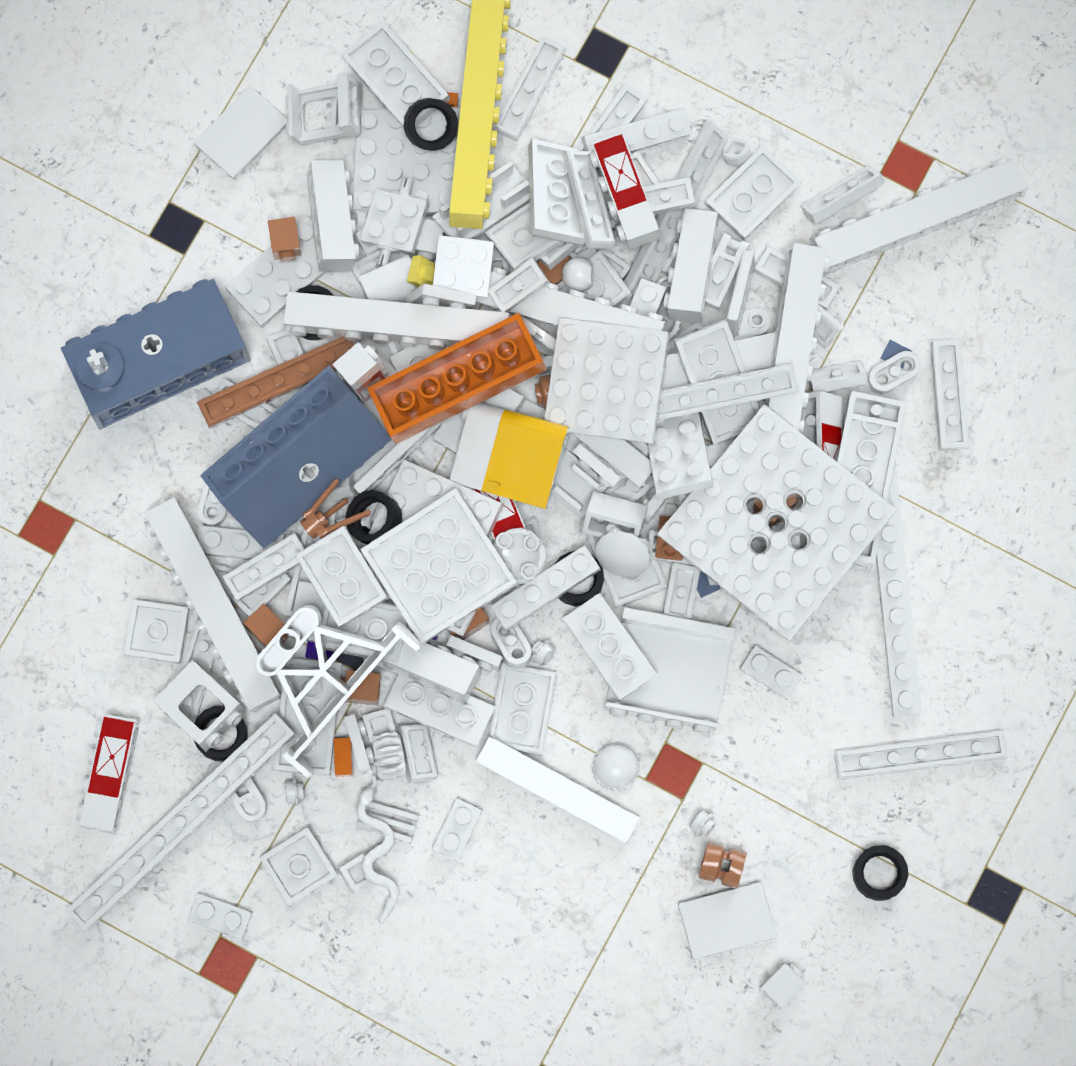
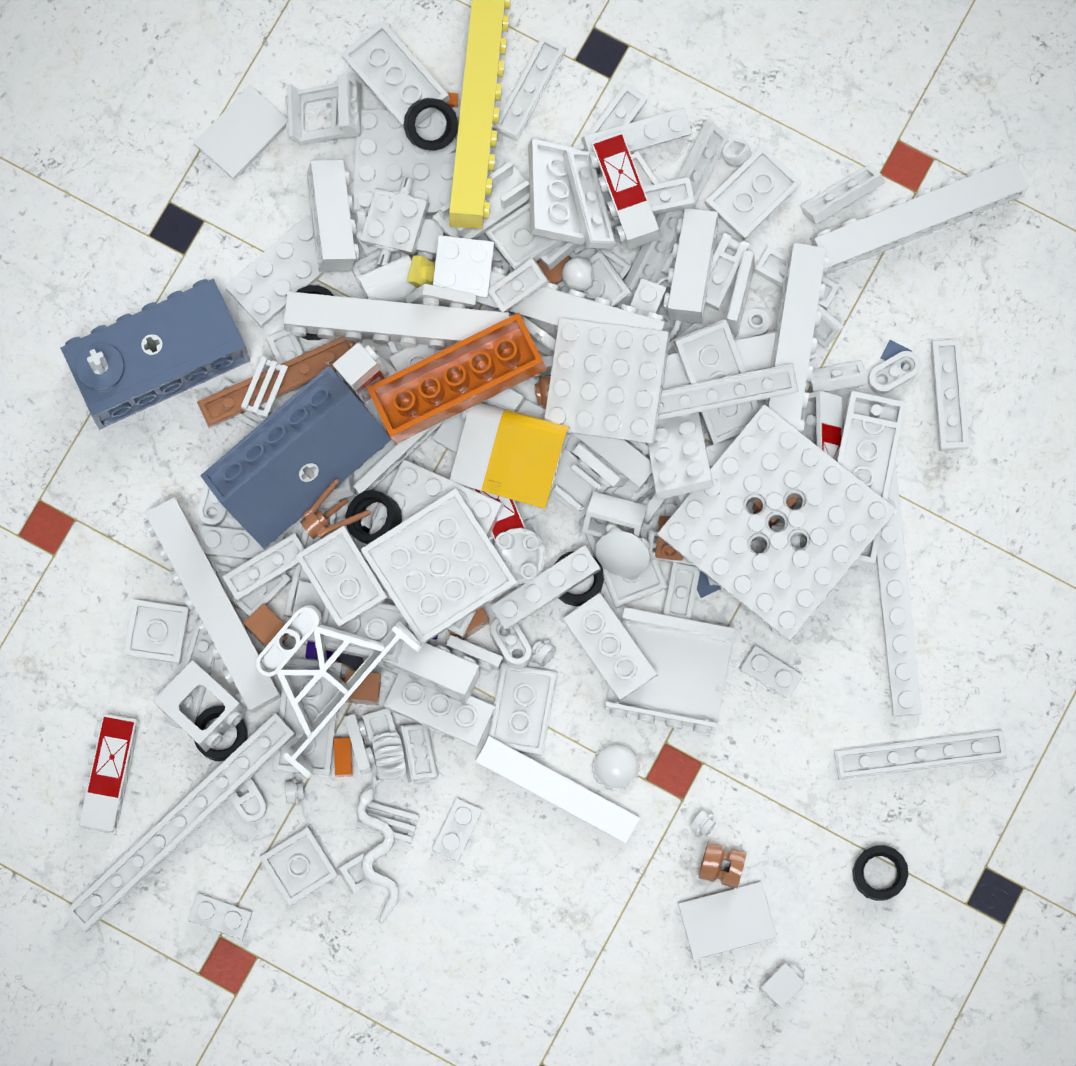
(273, 365): none -> white tile
(284, 239): nougat brick -> none

